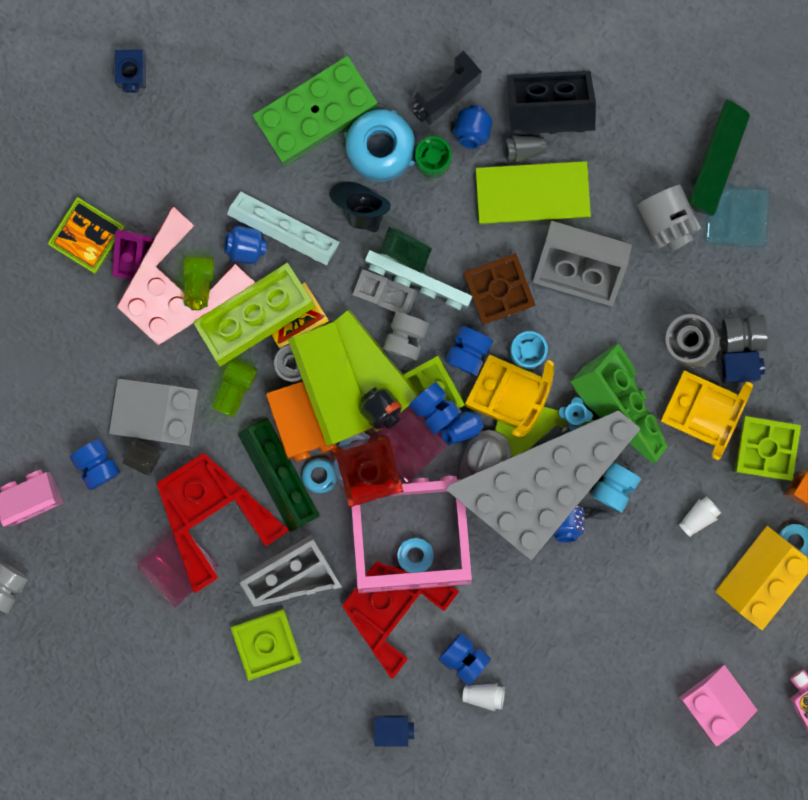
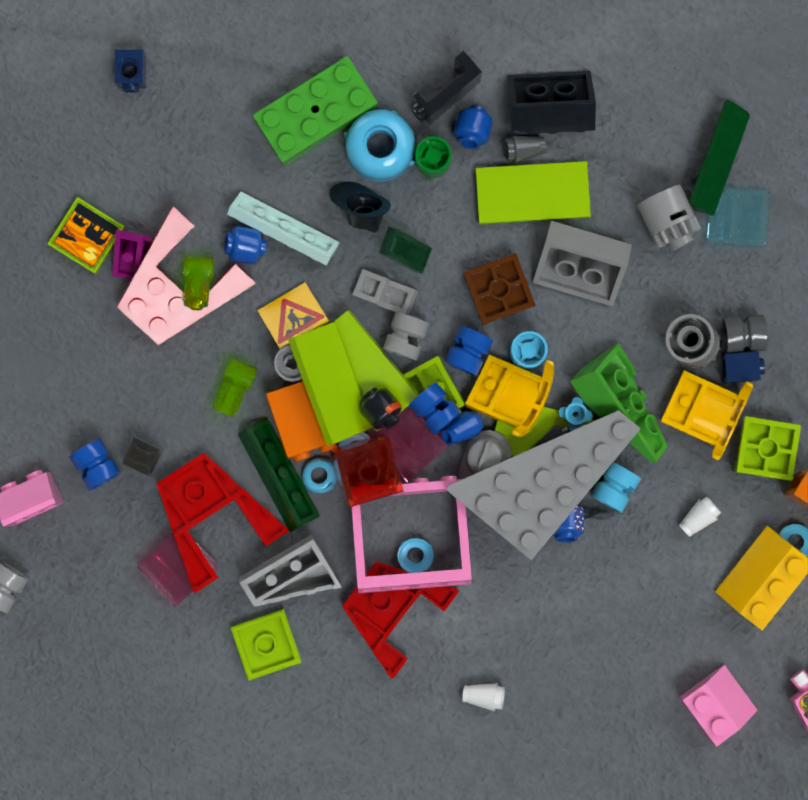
(155, 412): light grey slope -> none
(253, 314): lime plate -> none
(392, 730): dark blue brick -> none
(407, 276): light aqua plate -> none
(456, 653): blue wheel -> none

